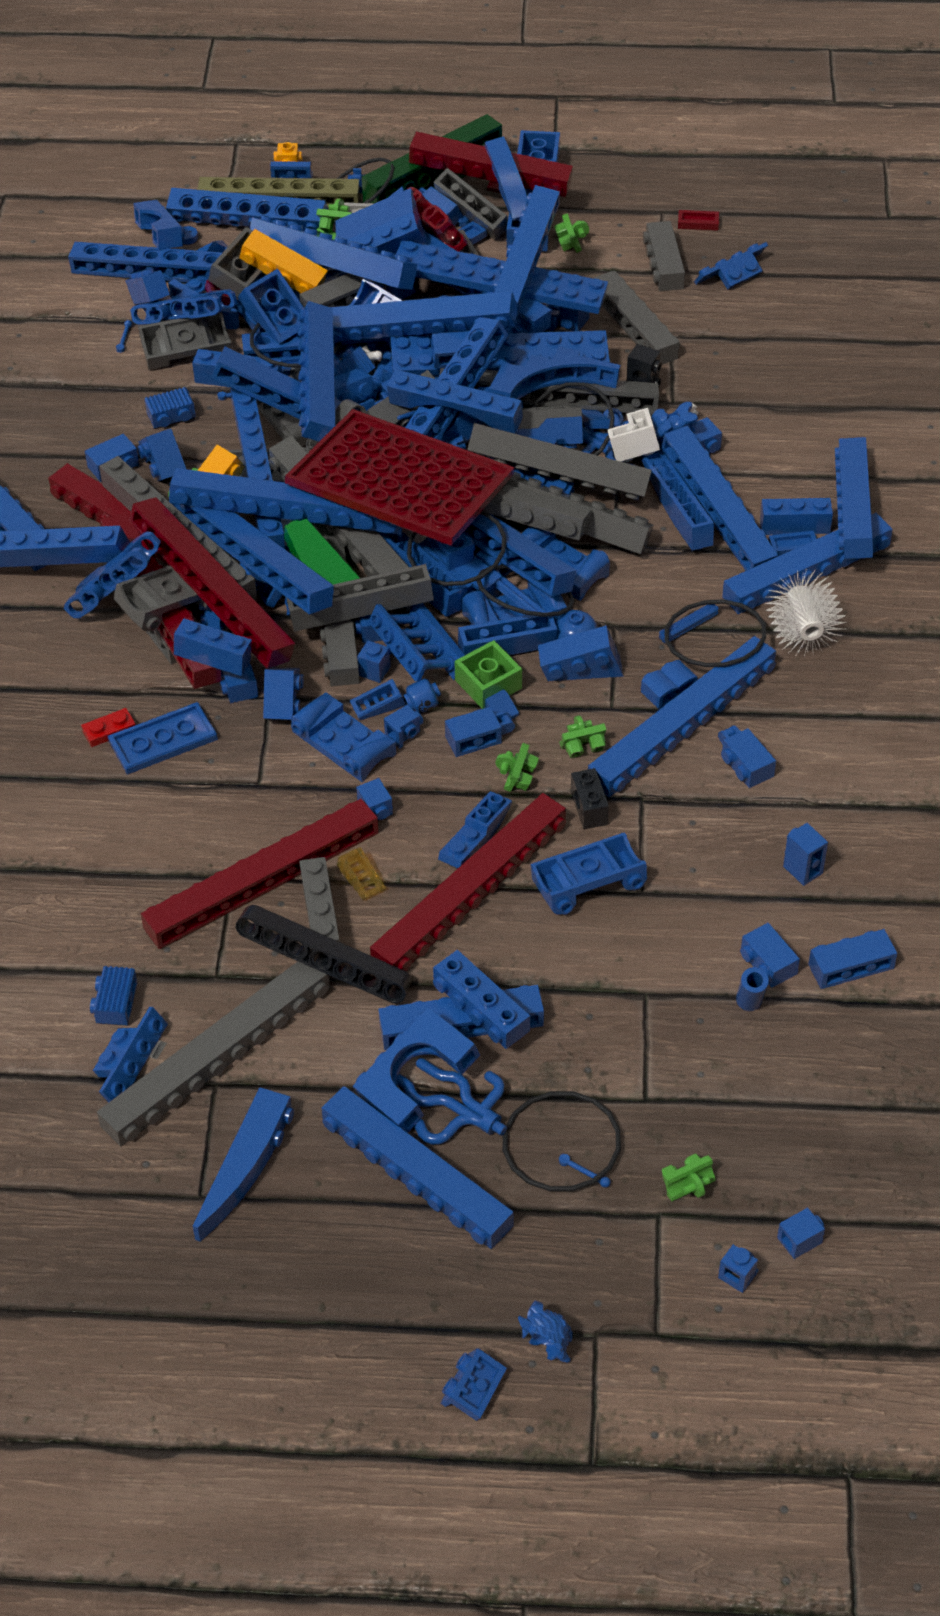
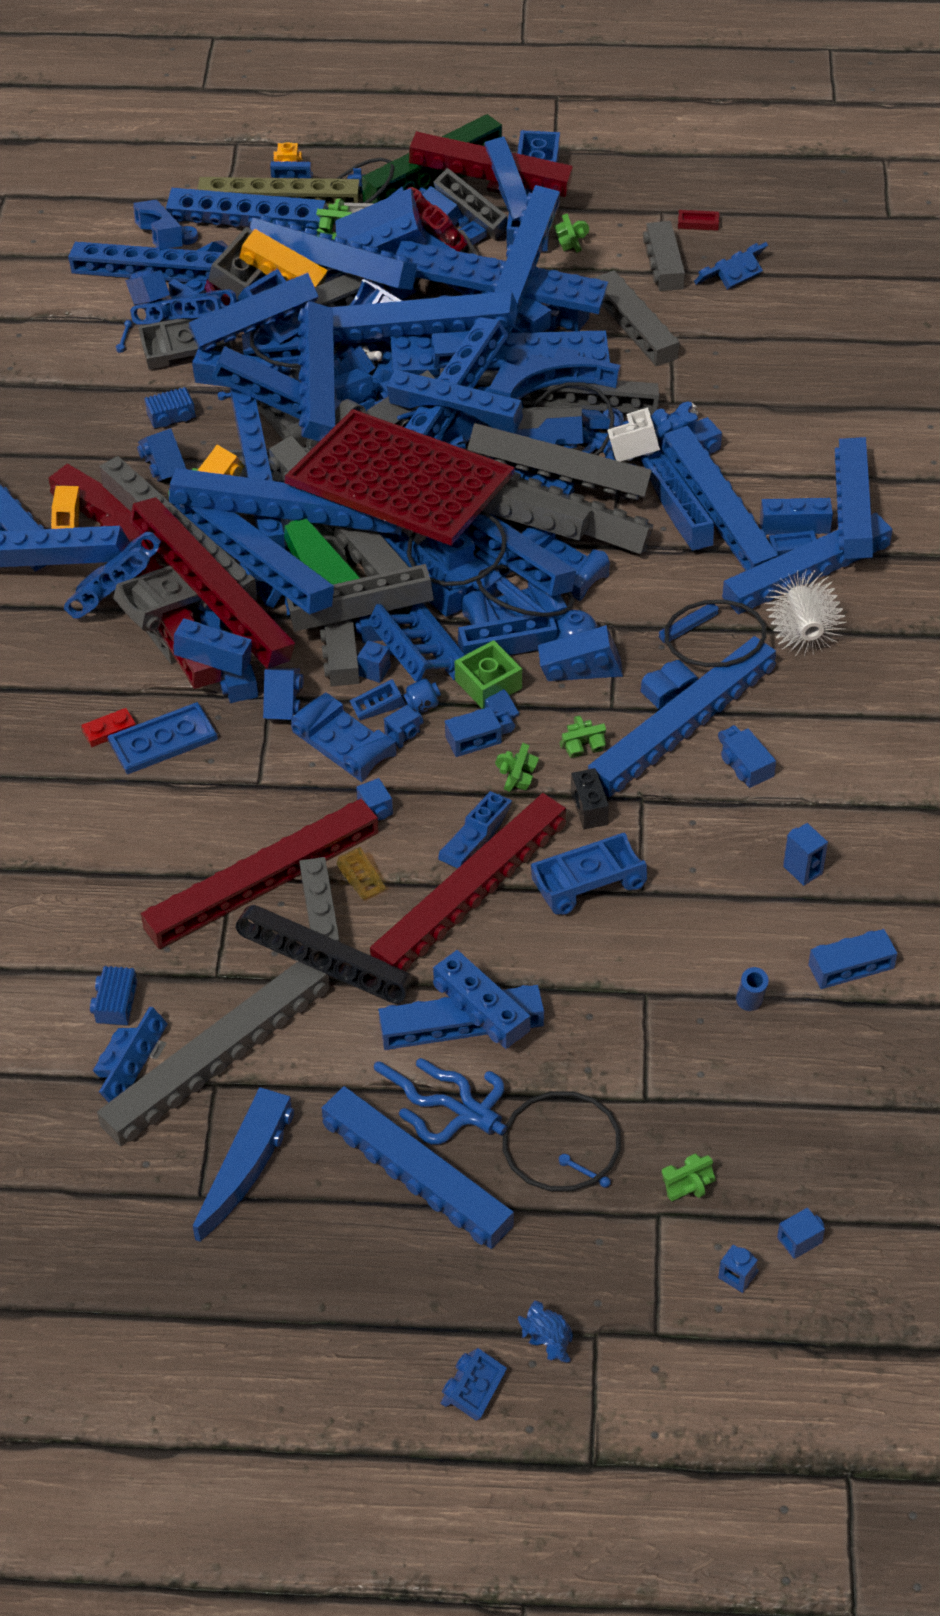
(65, 507): none -> light orange slope
(117, 446): blue brick -> none
(253, 311): none -> blue brick
(425, 1035): blue arch -> none
(644, 365): black brick -> none
(770, 953): blue brick -> none

